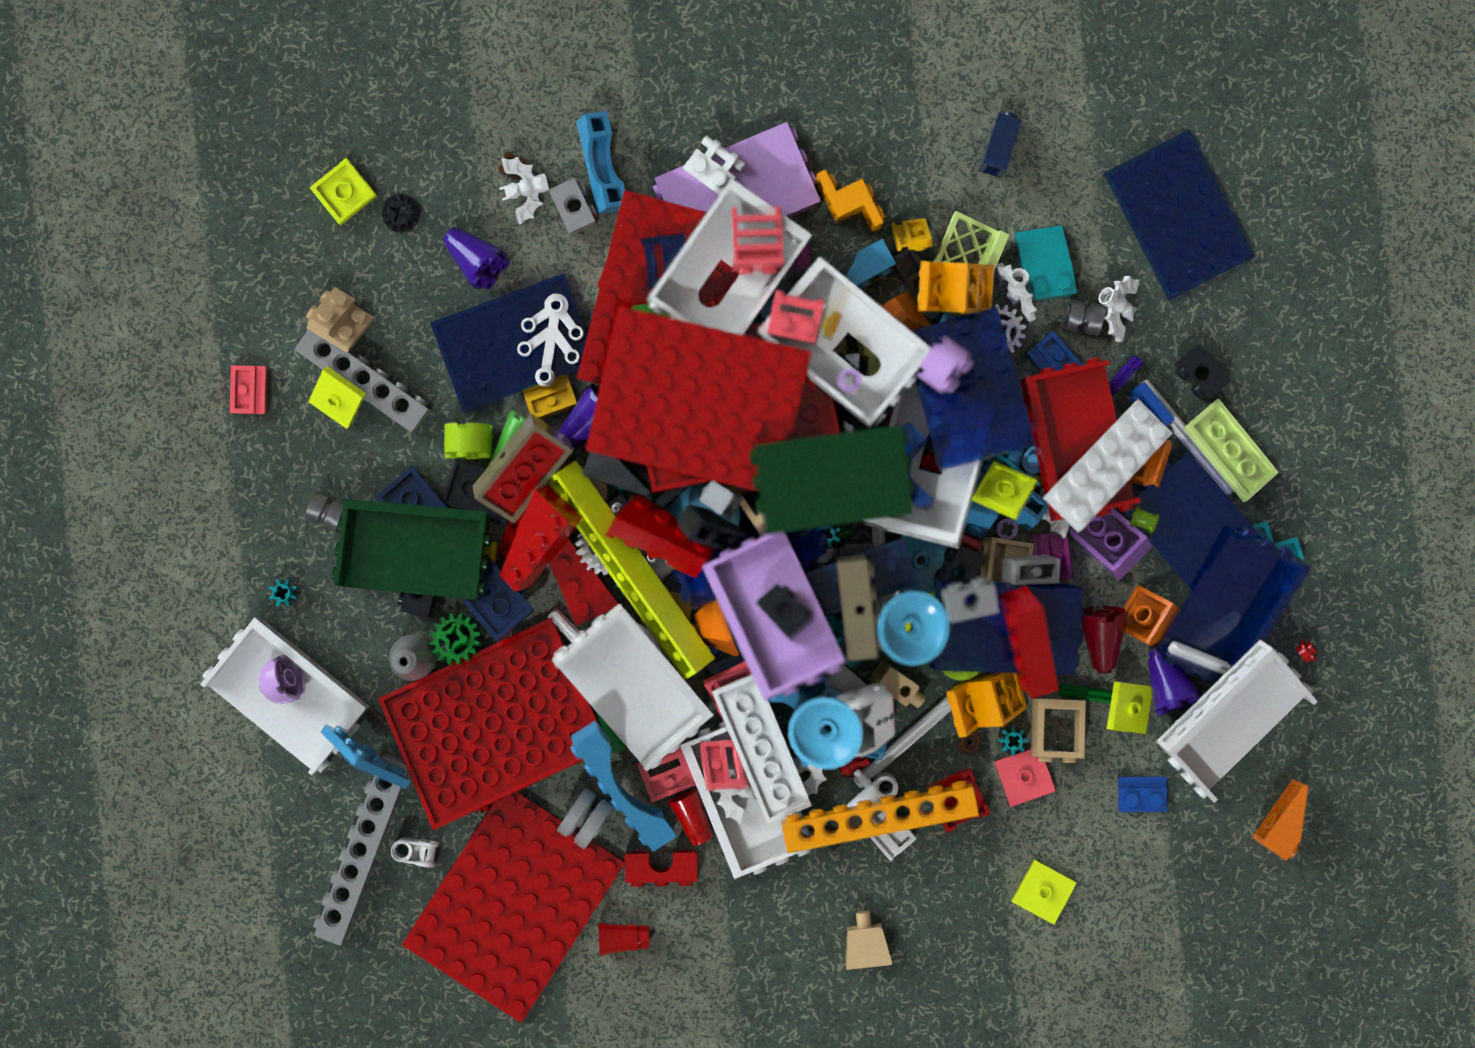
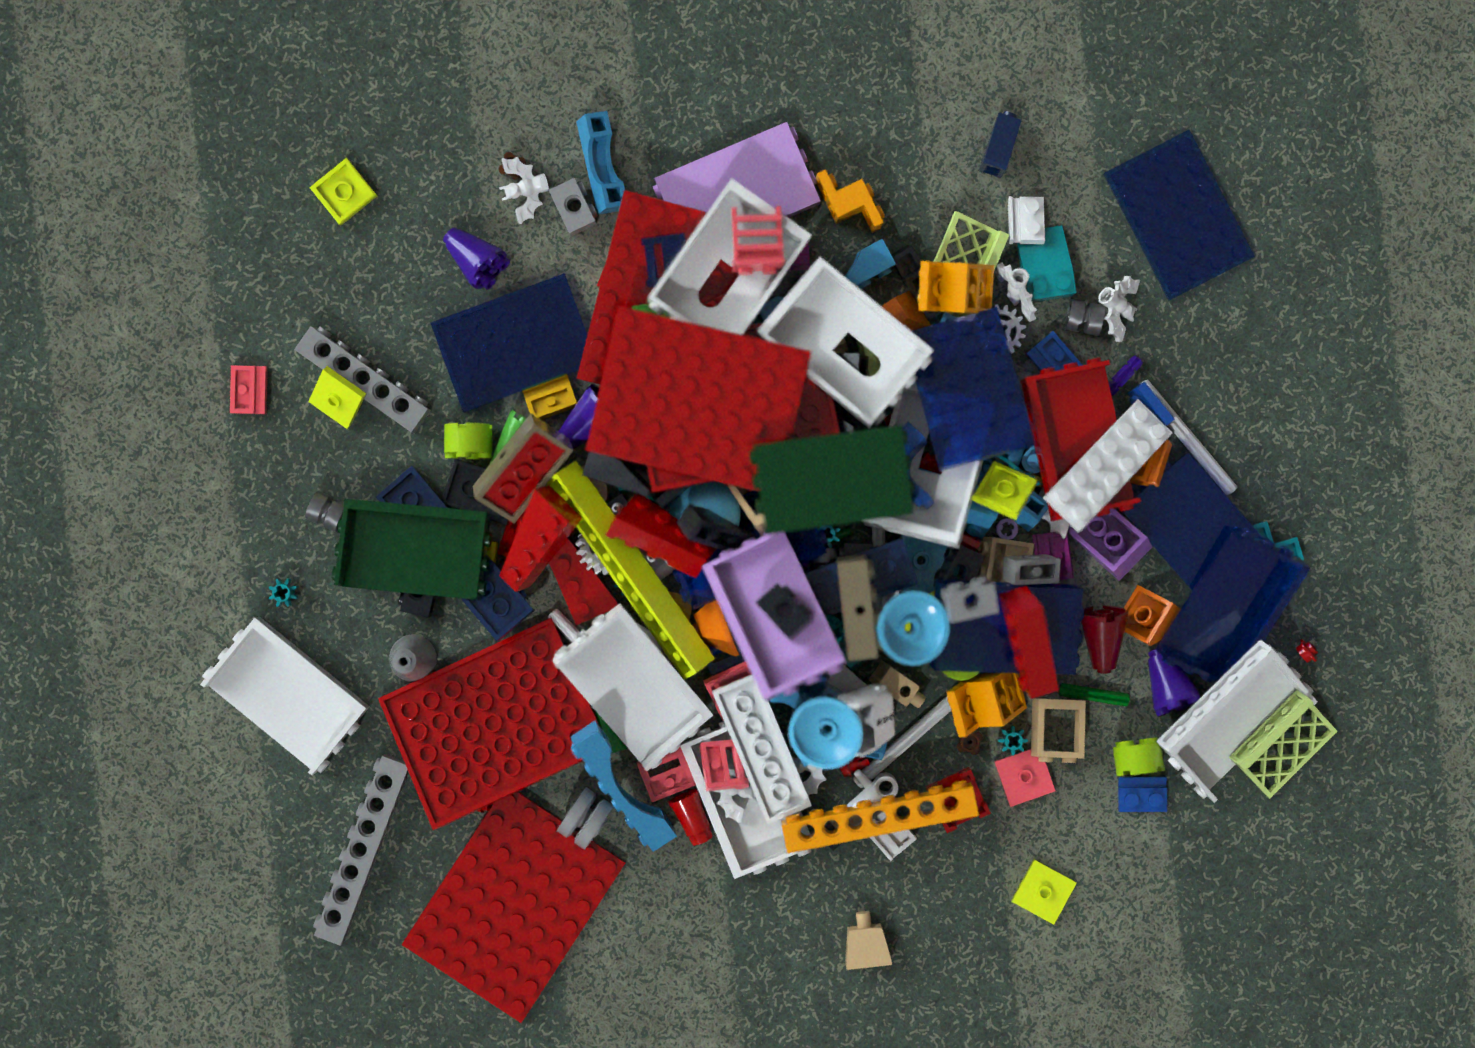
(281, 680): lavender cylinder -> none
(338, 319): tan plate -> none
(364, 756): dark azure plate -> none
(402, 224): black gear -> none
(417, 851): white piece -> none
(454, 648): green gear -> none
(551, 336): white plant -> none
(622, 938): red plant -> none
(641, 871): red arch -> none
(708, 171): white plate -> none
(720, 499): brick -> none
(794, 325): coral plate -> none
(830, 325): clear yellow plate -> none
(849, 372): lavender bush -> none
(912, 234): yellow plate -> none
(945, 366): lavender brick -> none
(1026, 220): none -> white plate
(1129, 707): neon yellow plate -> none
(1139, 758): none -> lime brick
(1144, 519): clear neon green bush -> none
(1198, 658): white axle -> none
(1215, 376): black brick -> none
(1230, 450): yellowish green plate -> none
(1273, 732): none -> yellowish green fence
(1284, 823): orange slope -> none

